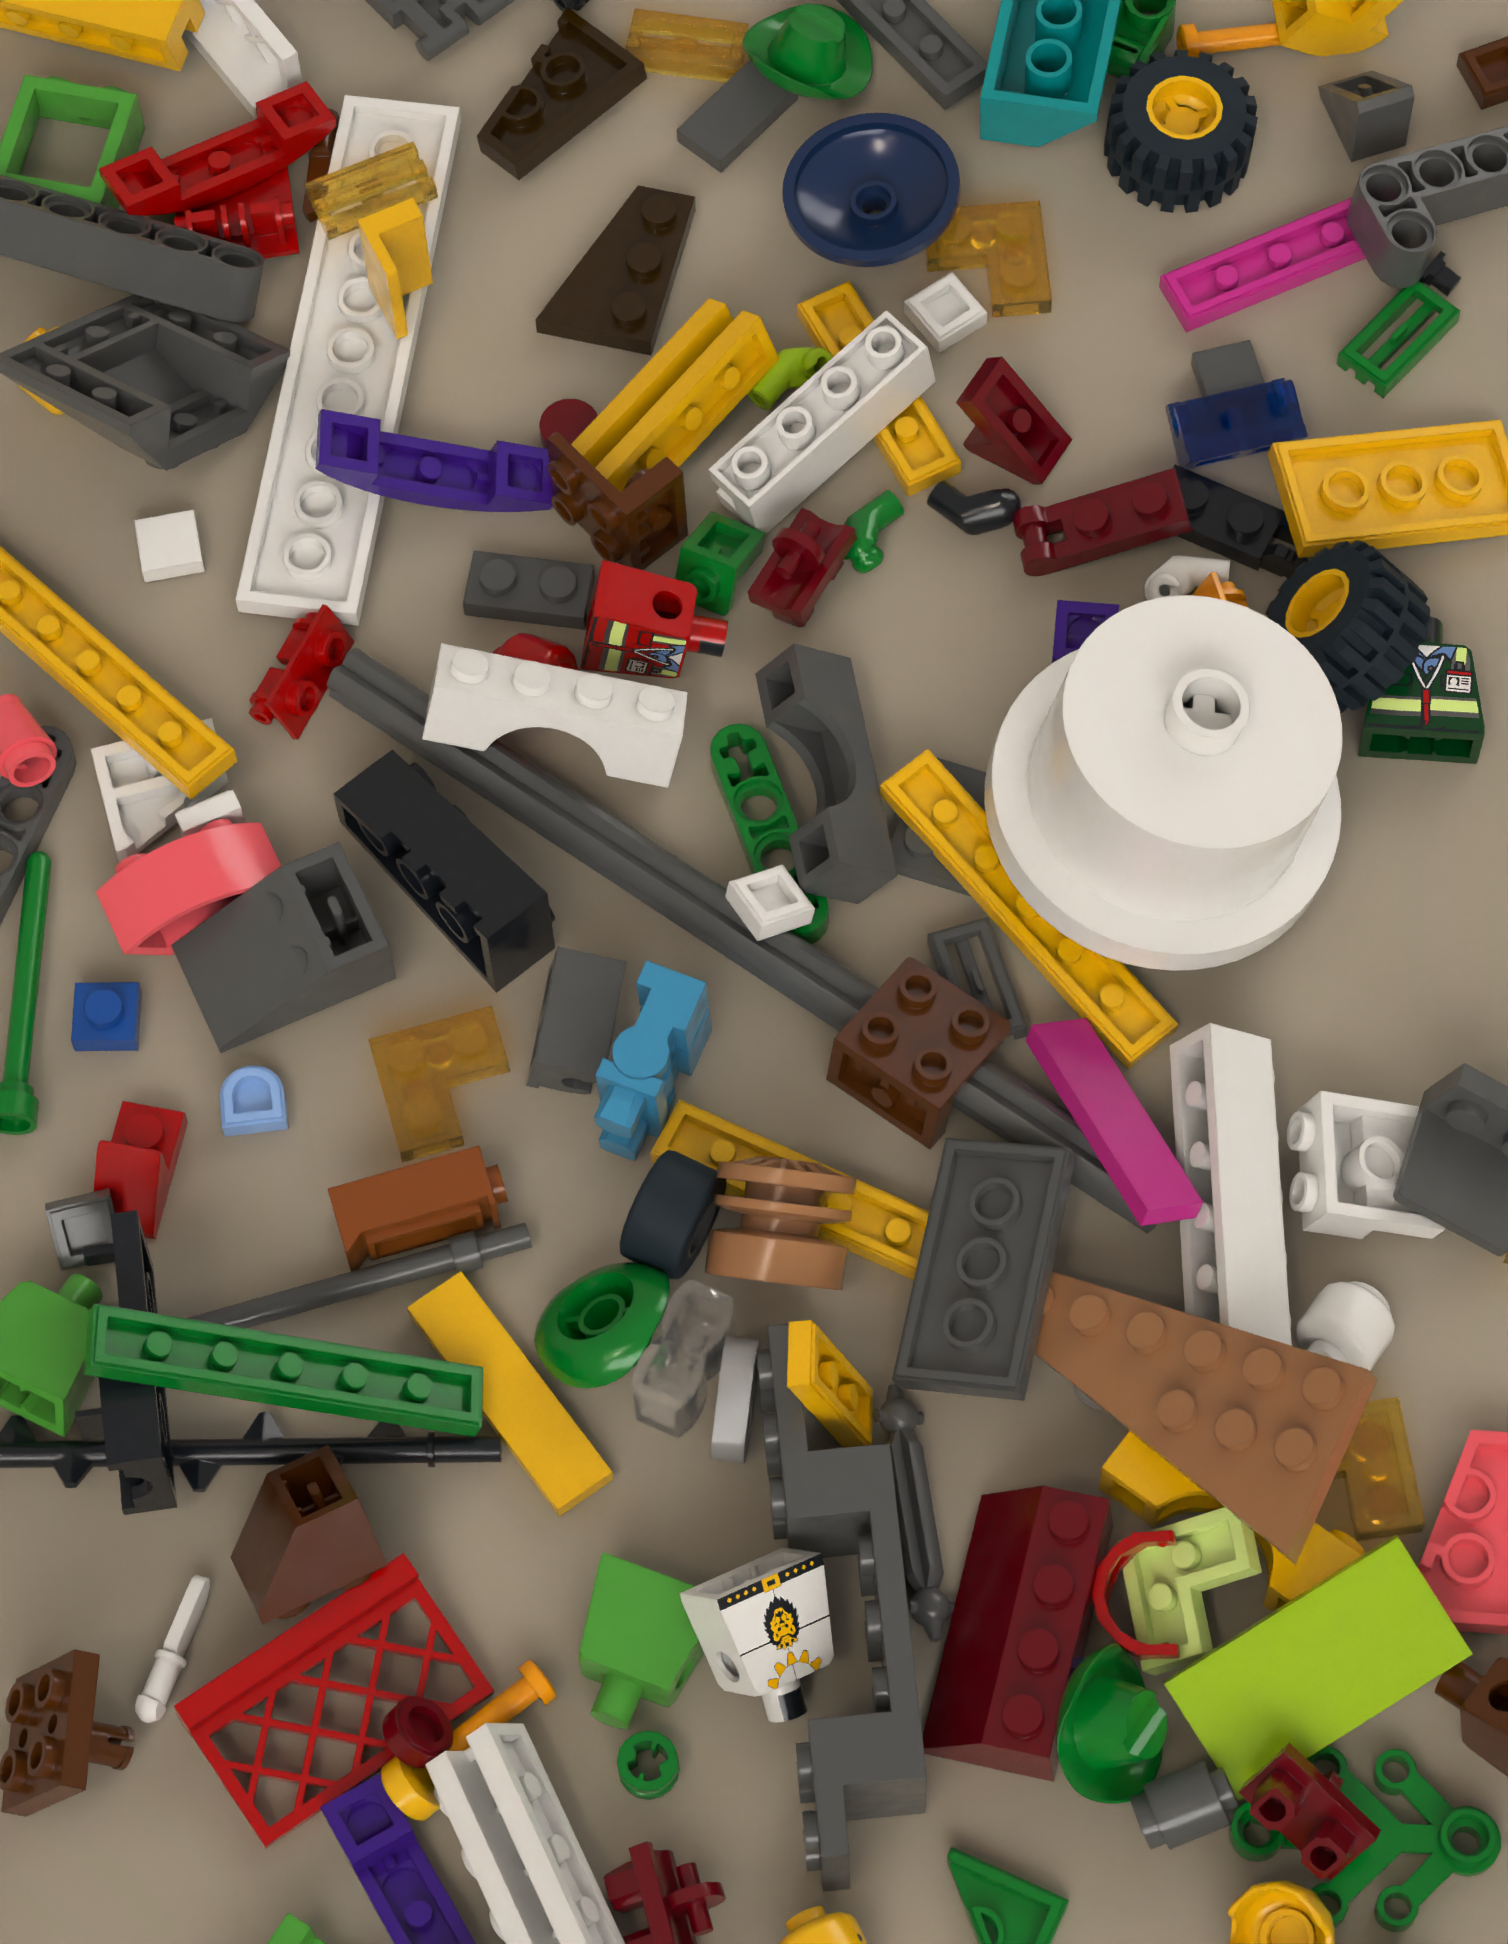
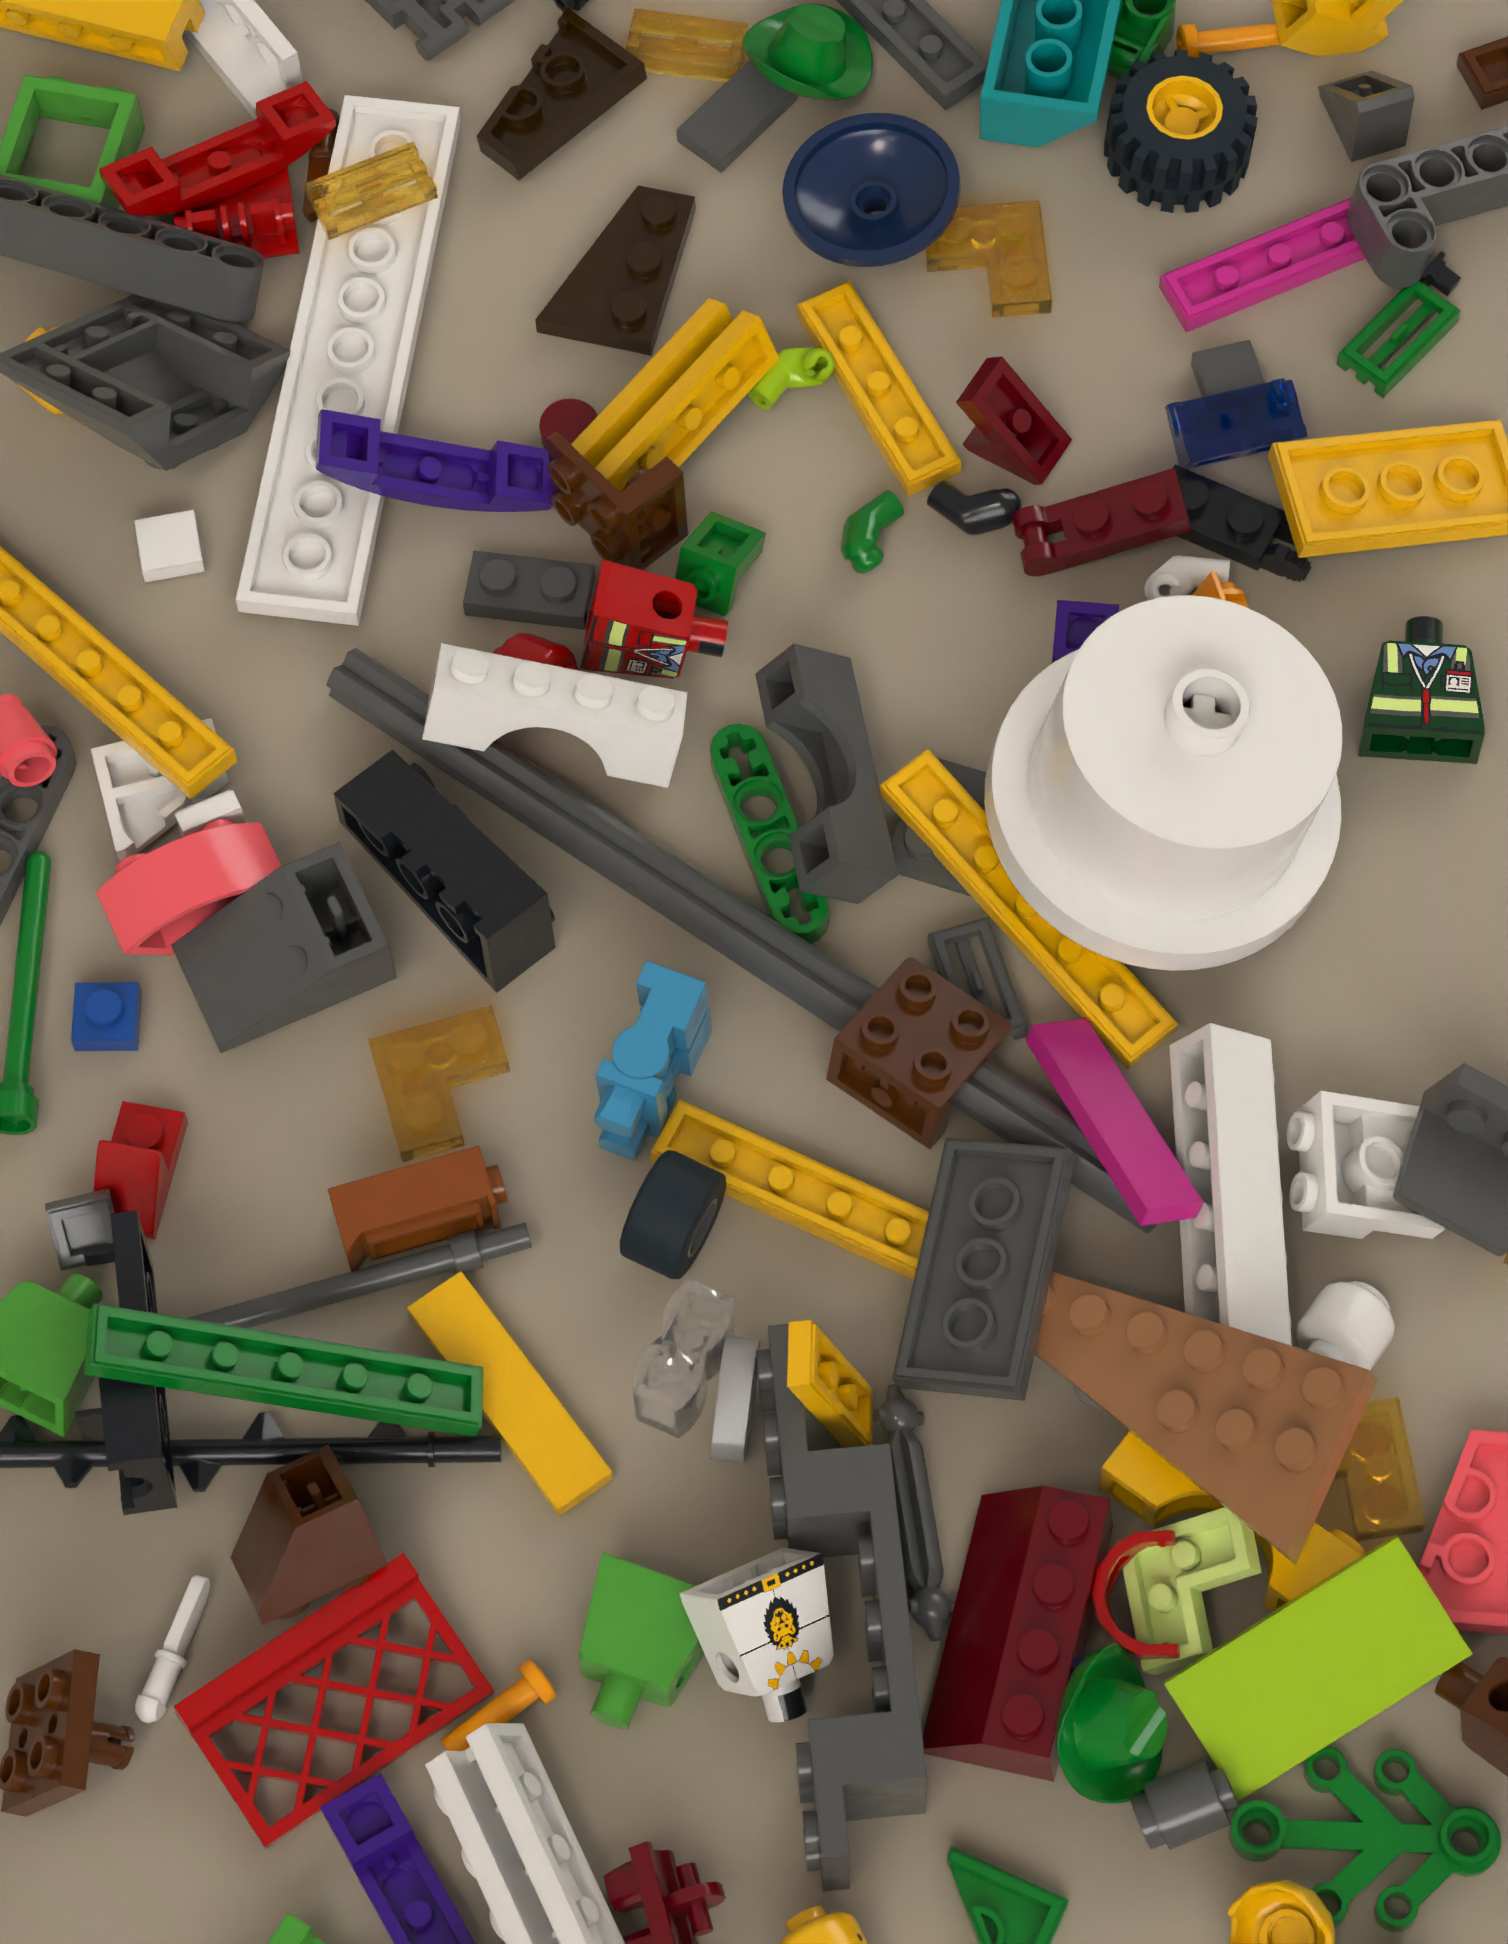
(252, 1102): light blue tile -> none
(310, 654): red hinge -> none
(395, 258): yellow panel -> none
(409, 1789): yellow tile -> none
(417, 1731): dark red tile -> none
(575, 1020): dark grey hinge -> none
(601, 1323): green hat -> none
(668, 1769): green bush -> none
(770, 902): white tile -> none
(780, 1224): medium nougat wheel -> none
(801, 567): dark red hips -> none
(823, 424): white brick -> none
(945, 312): white tile -> none
(1309, 1812): dark red hips -> none
(1354, 619): black wheel -> none

